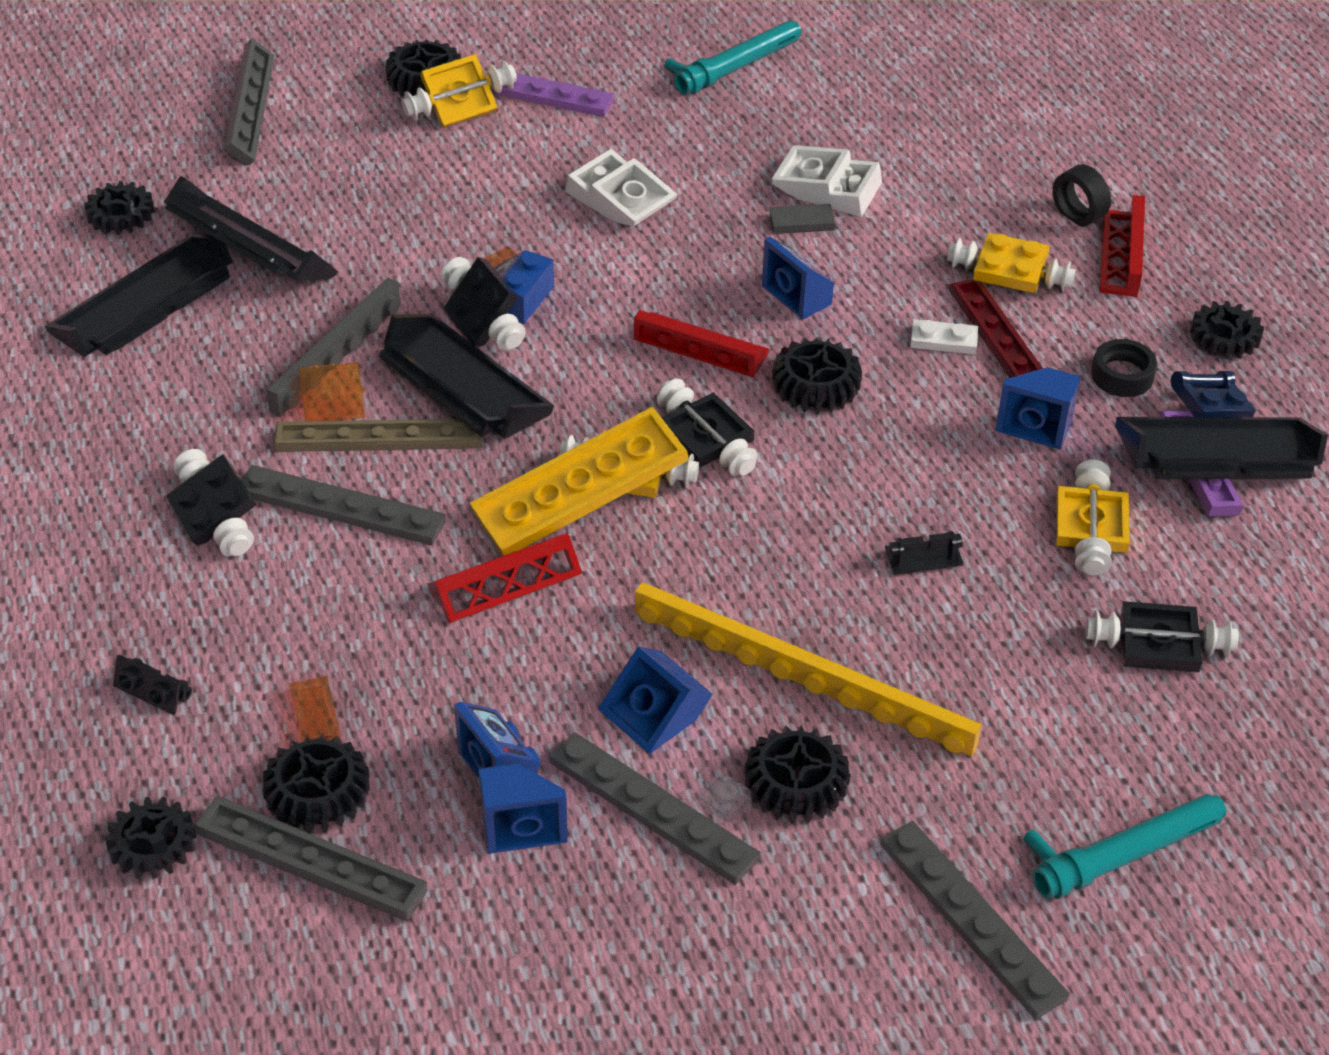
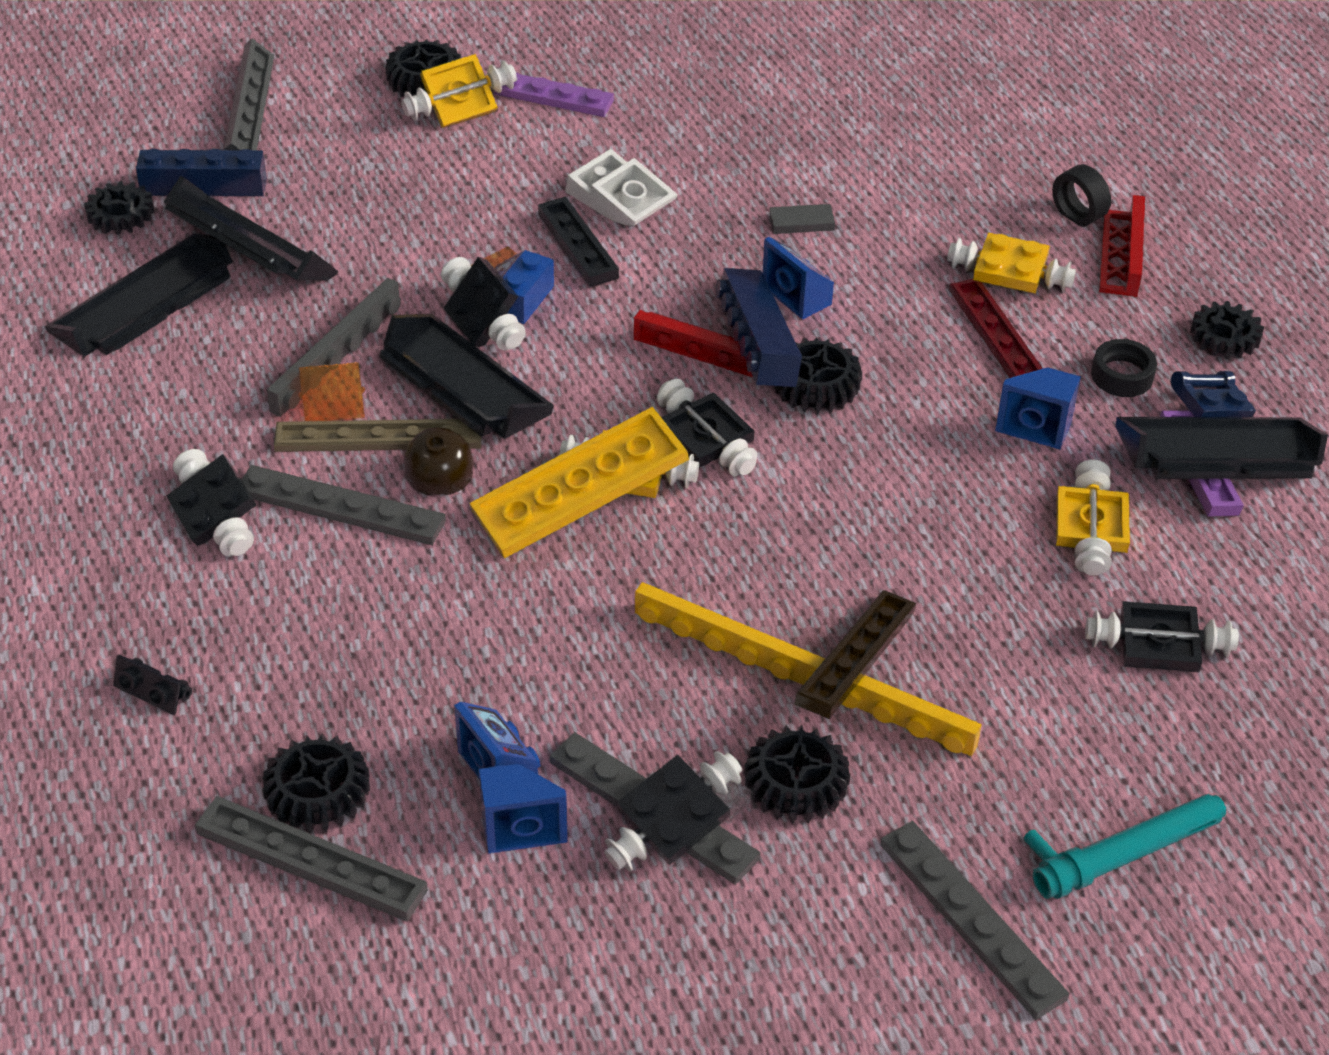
(150, 837): black gear -> none
(212, 171): none -> dark blue brick
(315, 708): clear orange tile -> none
(438, 462): none -> dark brown cylinder
(496, 566): red fence -> none
(578, 241): none -> black plate
(654, 699): blue slope -> none
(673, 810): none -> black plate
(706, 71): teal cylinder -> none
(759, 327): none -> dark blue brick
(828, 178): white slope -> none
(855, 654): none -> dark brown tile
(918, 555): black hinge -> none
(944, 336): white plate -> none

